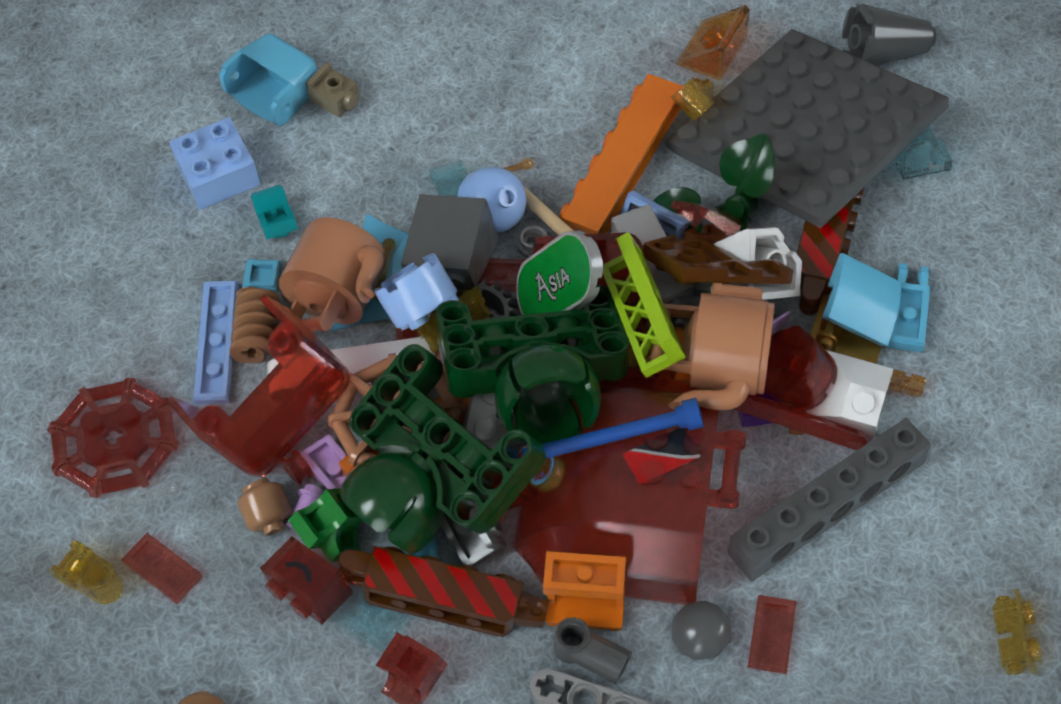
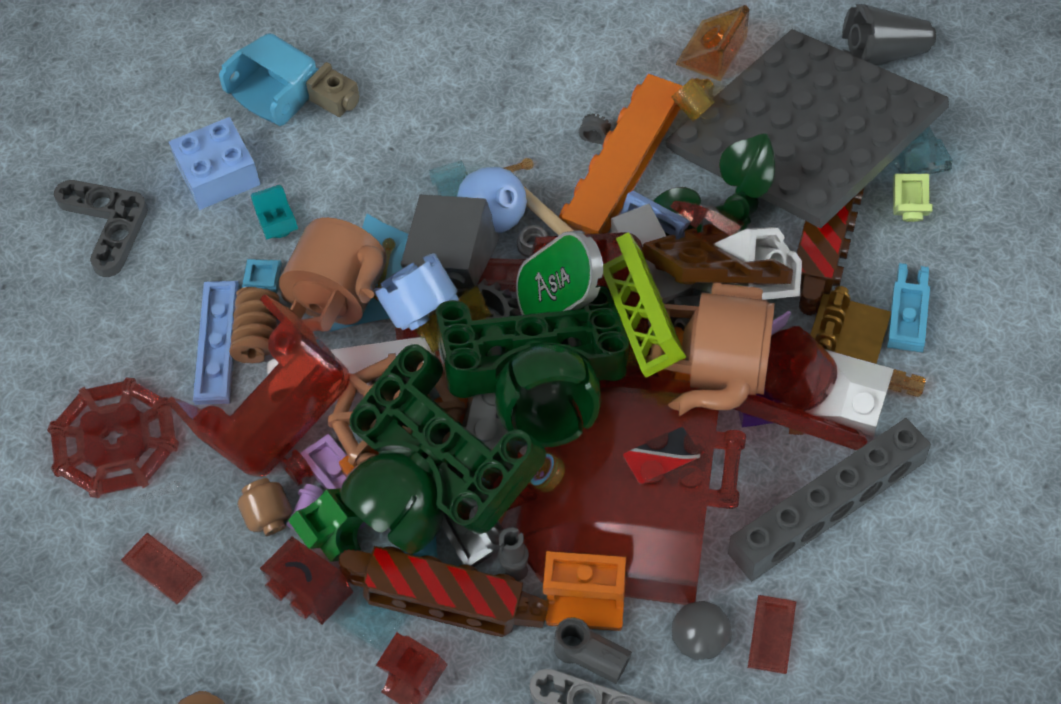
(83, 571): clear yellow piece -> none
(113, 211): none -> dark grey beam
(513, 553): none -> dark grey pin
(595, 123): none -> dark grey bush
(684, 416): blue piece -> none
(863, 300): medium azure slope -> none
(911, 196): none -> yellowish green bracket
(1021, 648): clear yellow hinge -> none

